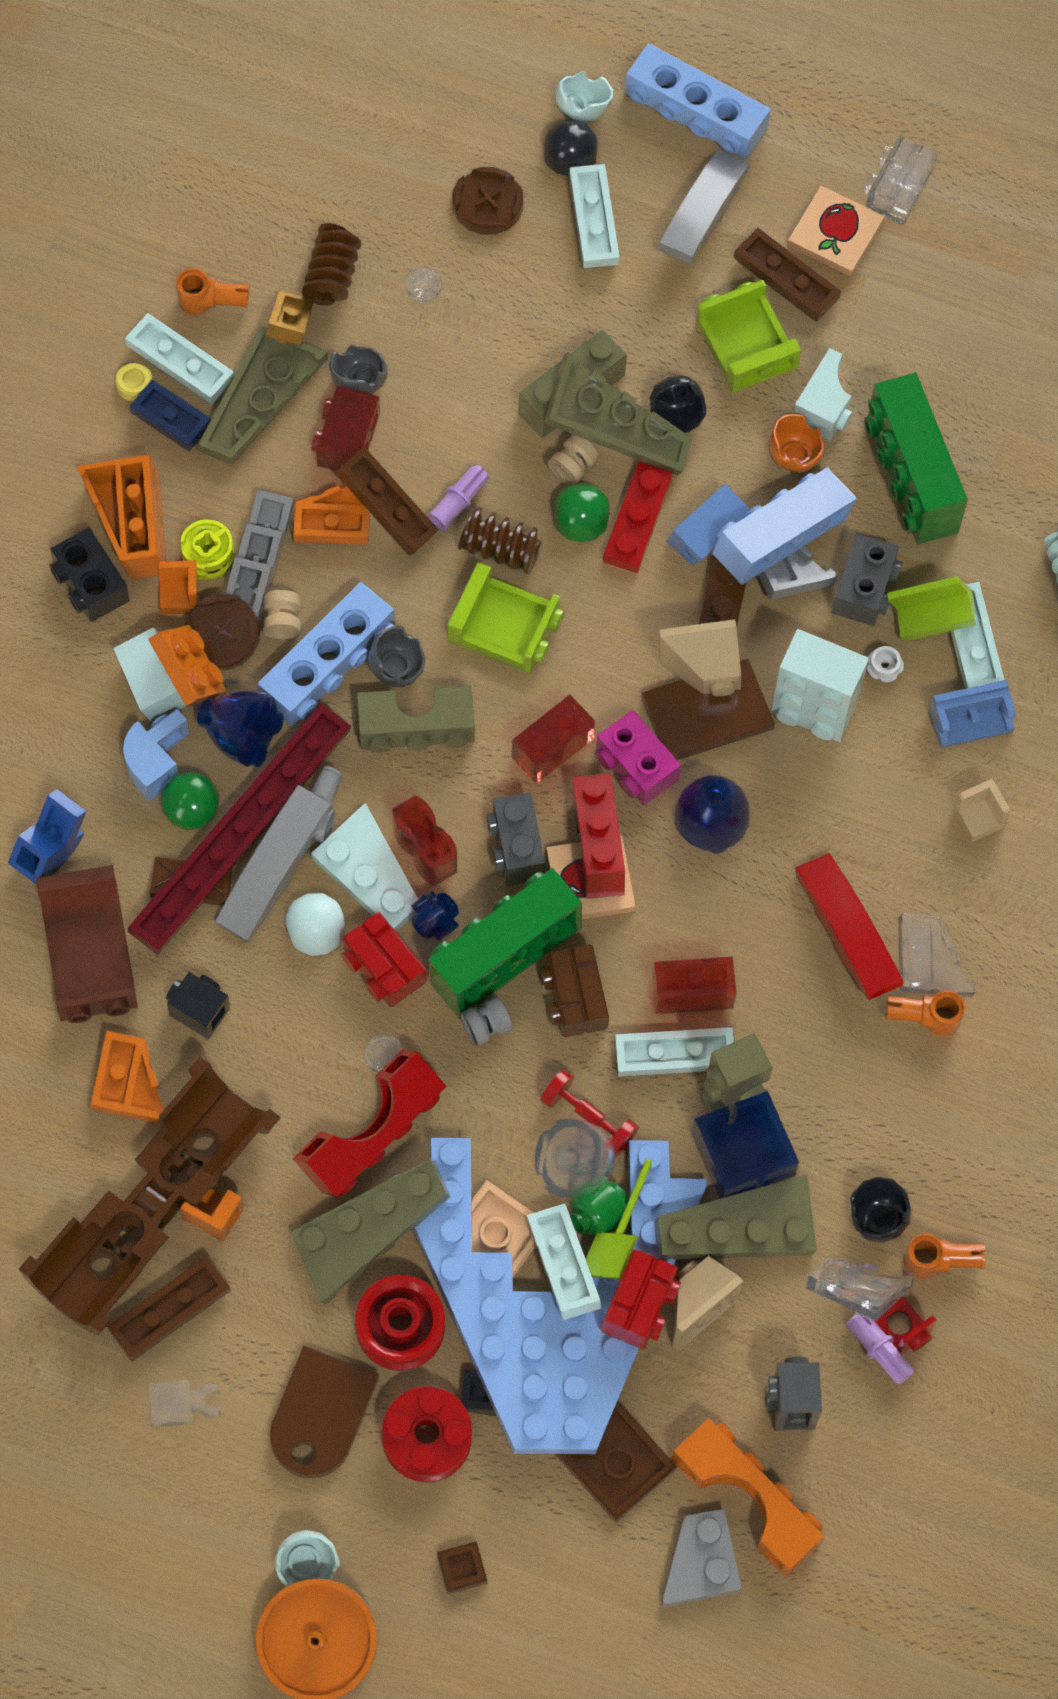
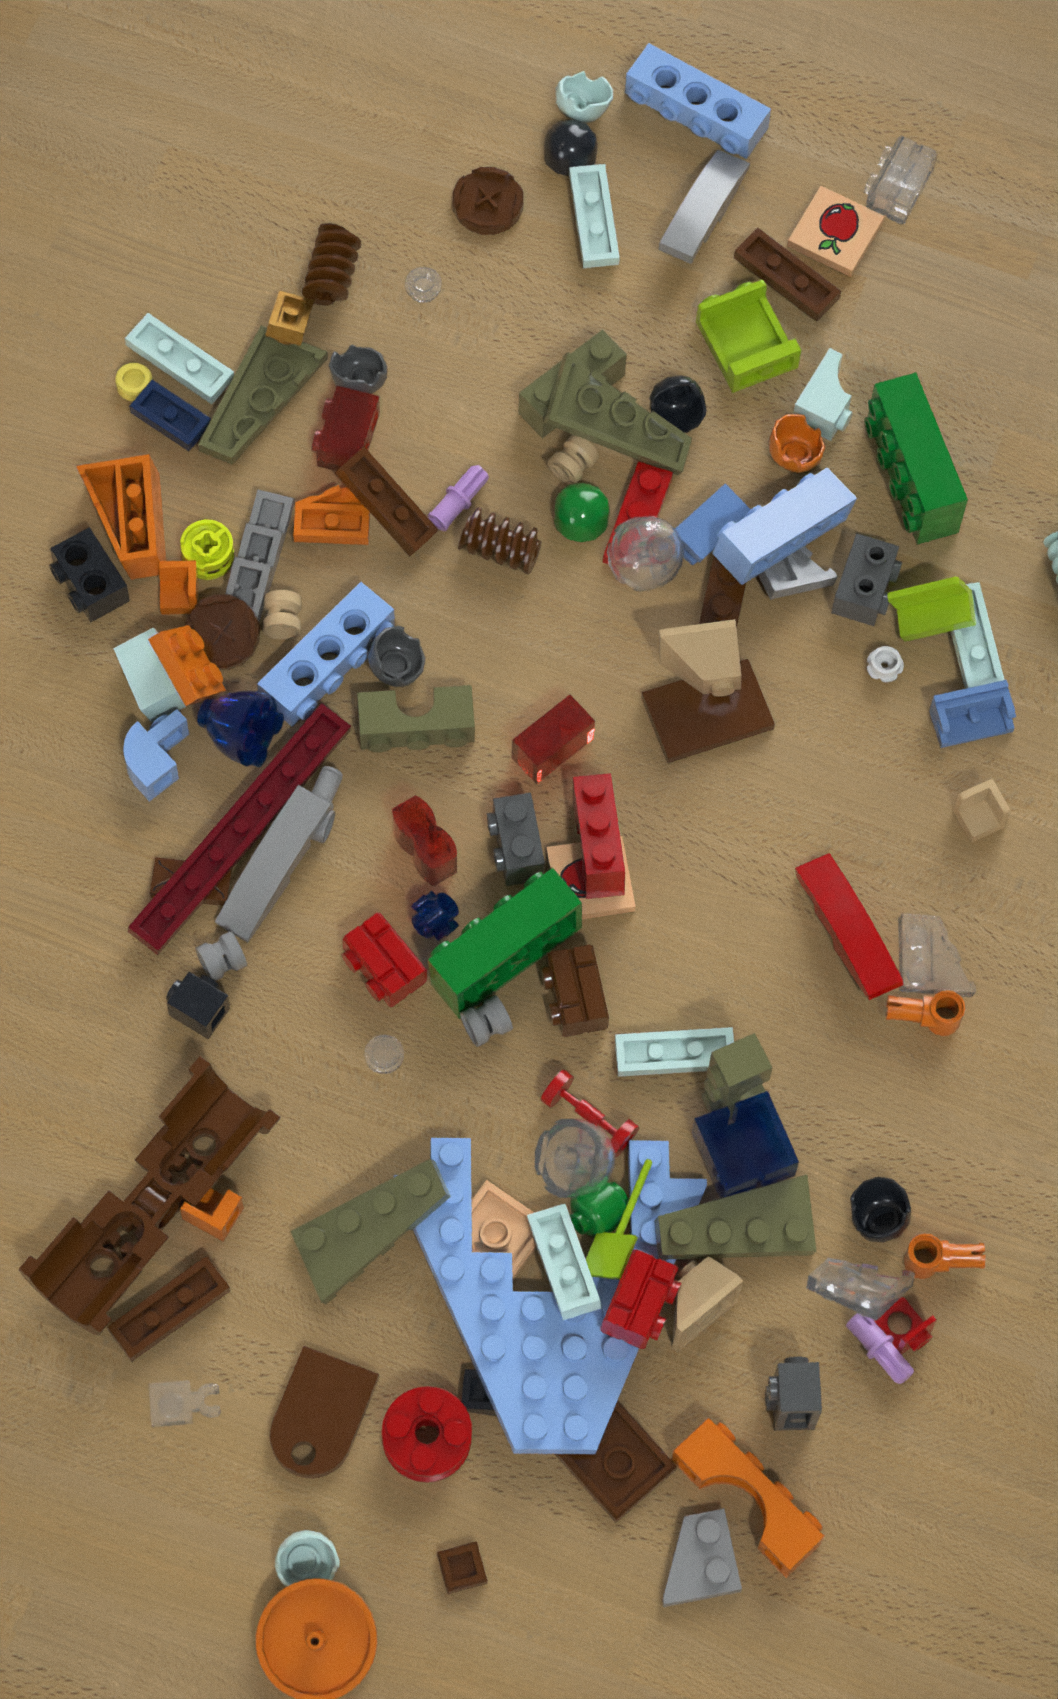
(51, 840): blue brick -> none
(87, 944): copper panel -> none
(125, 1080): orange wing -> none
(190, 801): green hair -> none
(210, 292): orange pin -> none
(212, 960): none -> light grey wheel
(315, 924): light aqua hair -> none
(367, 868): light aqua wing -> none
(403, 1348): red wheel -> none
(406, 1090): red arch -> none
(504, 620): lime panel -> none
(637, 758): dark pink brick -> none
(645, 553): none -> clear cylinder
(694, 985): clear red brick -> none
(711, 823): clear blue piece -> none
(818, 686): light aqua brick -> none

